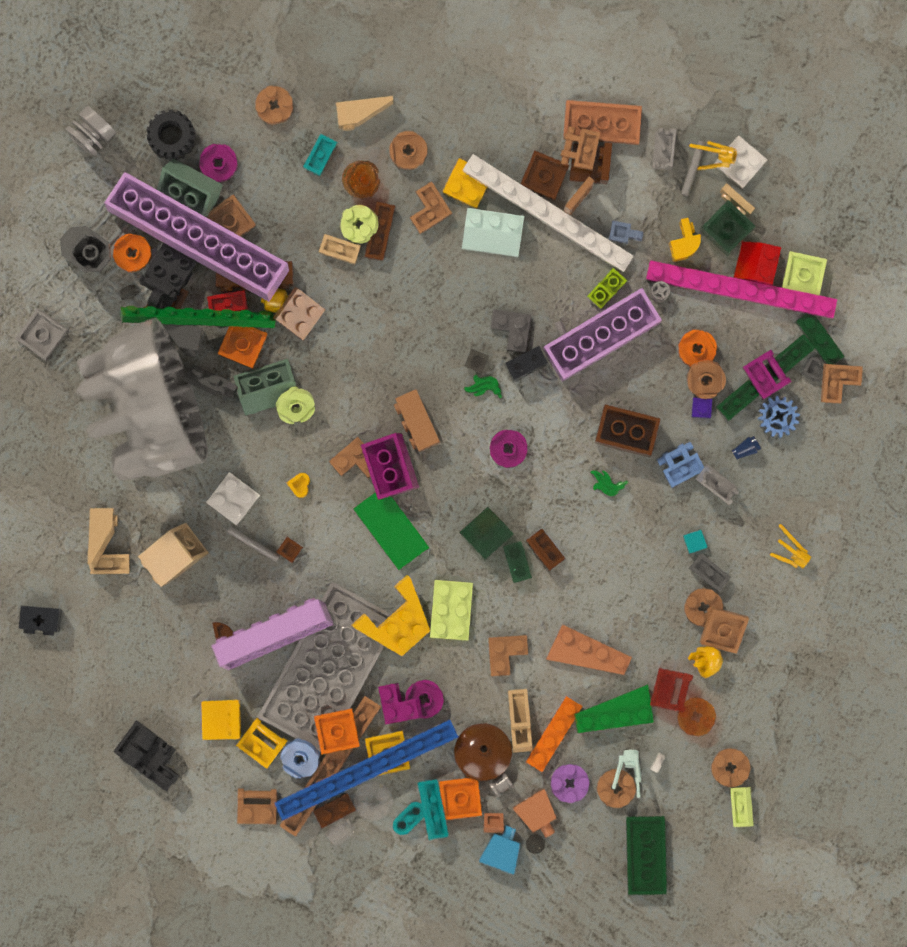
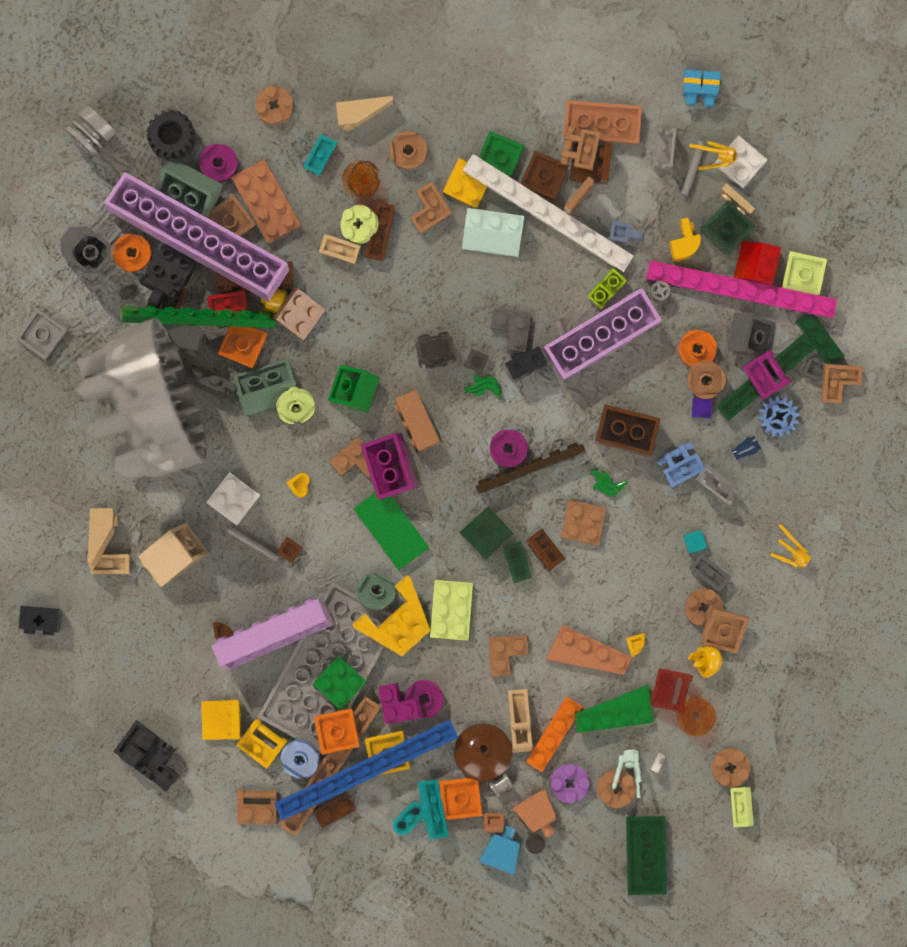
(266, 201): none -> nougat plate
(339, 682): none -> green plate
(354, 388): none -> green slope
(371, 600): none -> sand green plate
(435, 350): none -> clear smoke brick
(501, 153): none -> green tile
(522, 470): none -> dark brown plate
(583, 522): none -> medium nougat plate
(636, 644): none -> yellow tile
(693, 89): none -> dark azure hips
(750, 335): none -> dark grey slope

